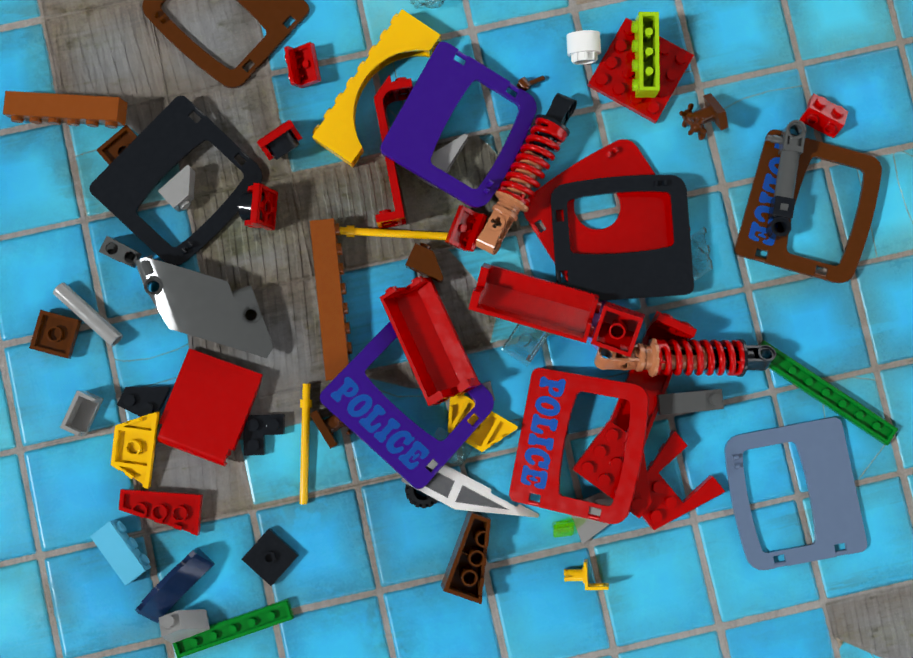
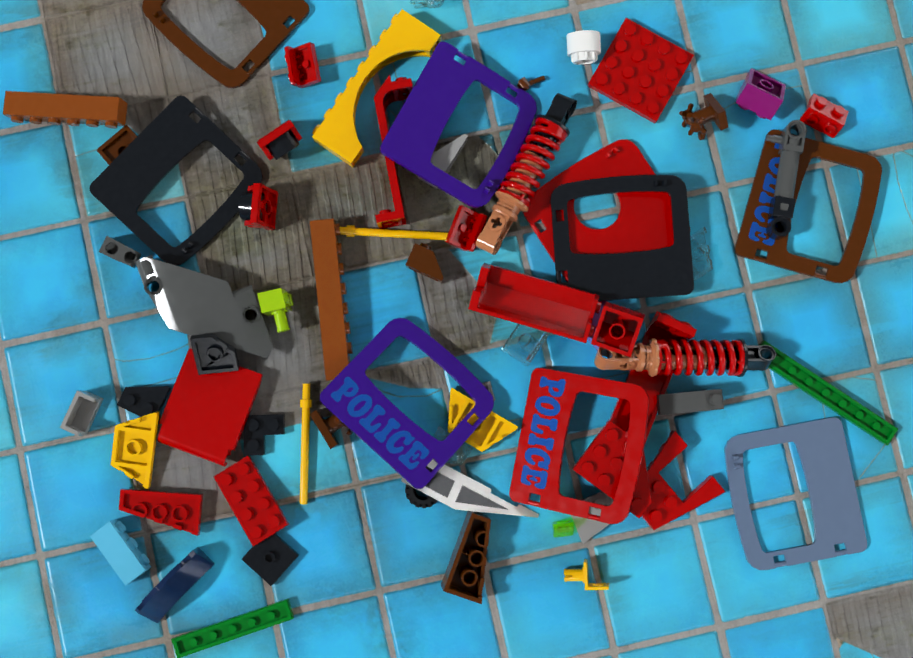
(55, 334): reddish brown plate -> none
(87, 314): light grey piece -> none
(180, 189): light grey slope -> none
(183, 624): light grey slope -> none
(213, 354): none -> black plate
(251, 500): none -> red plate
(276, 304): none -> lime brick
(429, 341): red panel -> none
(646, 55): lime brick -> none
(761, 94): none -> magenta slope

